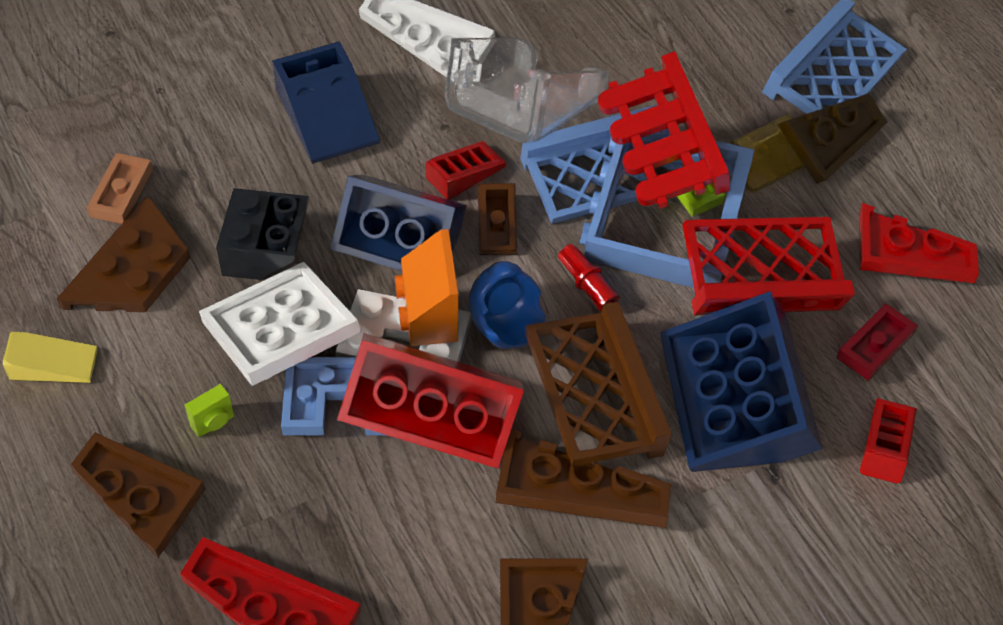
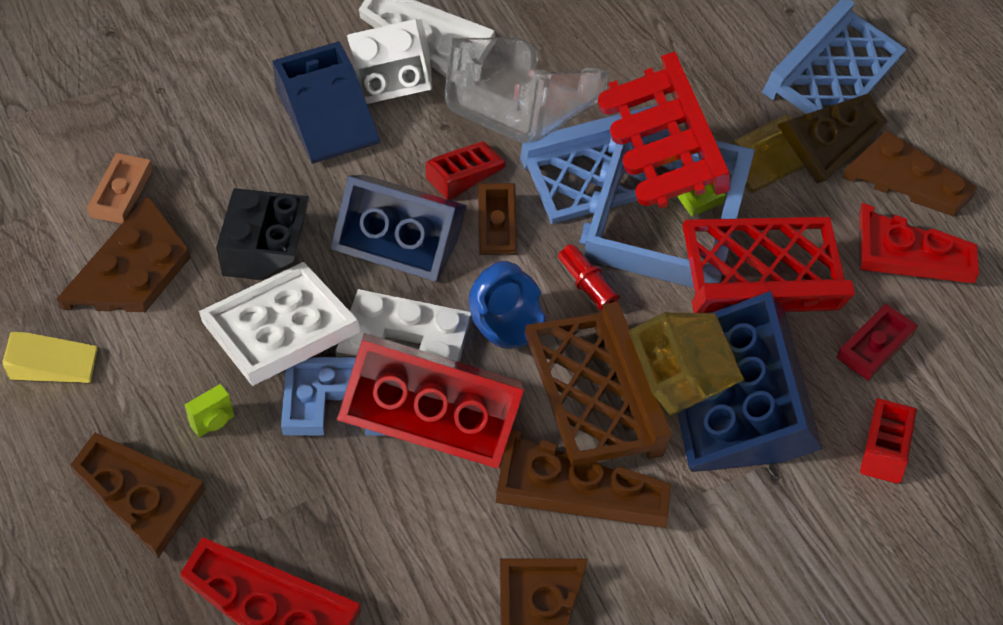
(391, 60): none -> white slope
(429, 292): orange slope -> none
(685, 358): none -> clear yellow slope
(904, 169): none -> reddish brown wing

